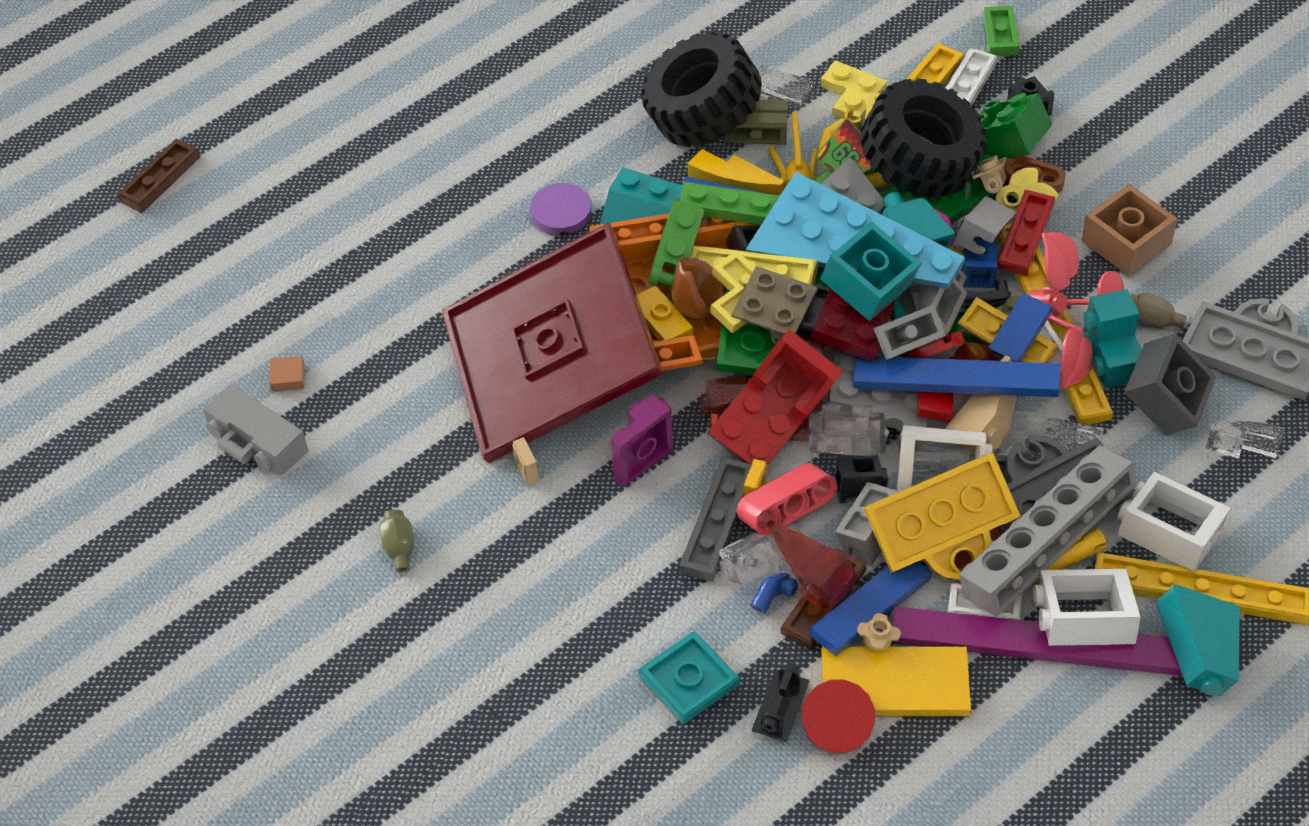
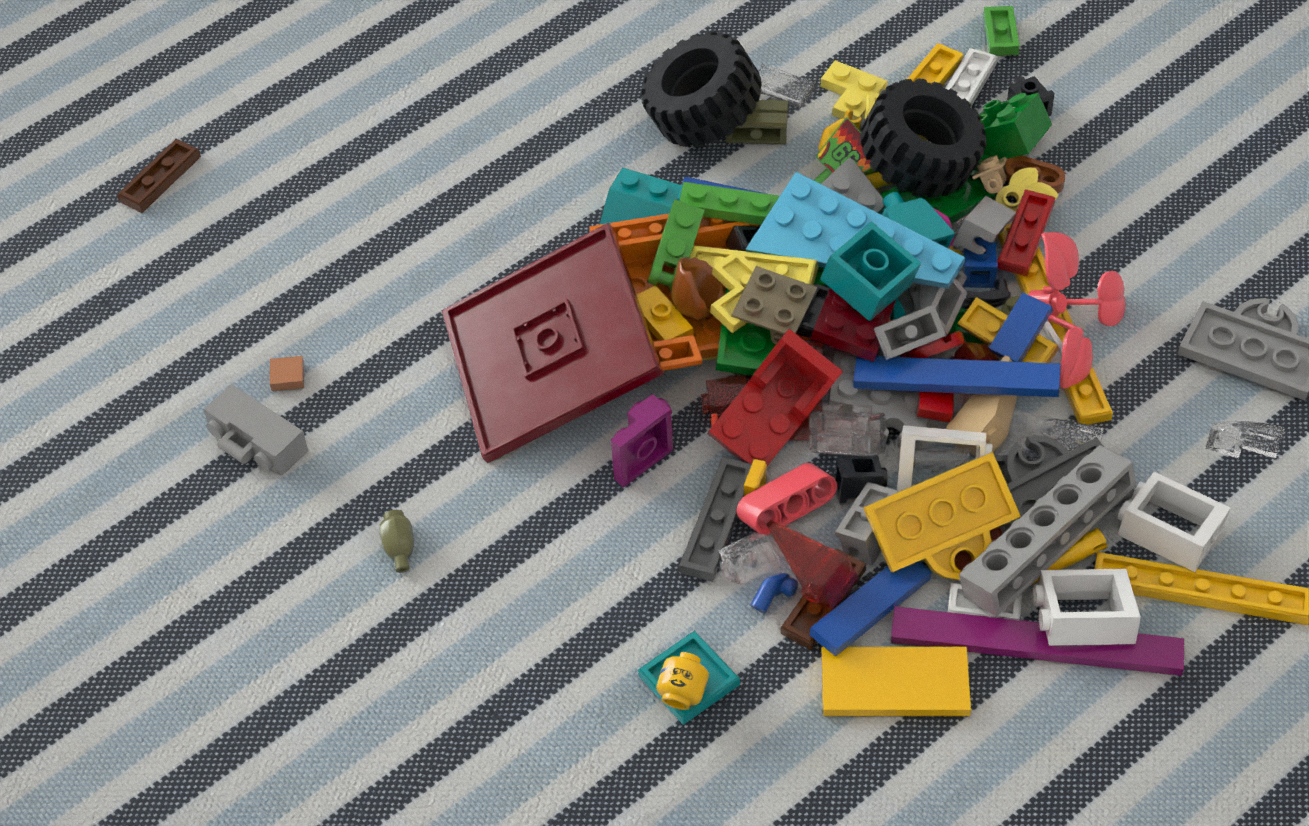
(525, 461): tan tile -> none
(560, 208): medium lavender tile -> none
(682, 681): none -> yellow head
(734, 172): yellow slope -> none
(781, 703): black hinge -> none
(798, 164): yellow plant -> none
(838, 716): red tile -> none
(878, 640): tan plate -> none
(1112, 329): teal brick -> none
(1129, 229): medium nougat brick -> none
(1157, 311): dark tan plant -> none
(1170, 384): dark grey brick -> none
(1202, 638): teal slope -> none

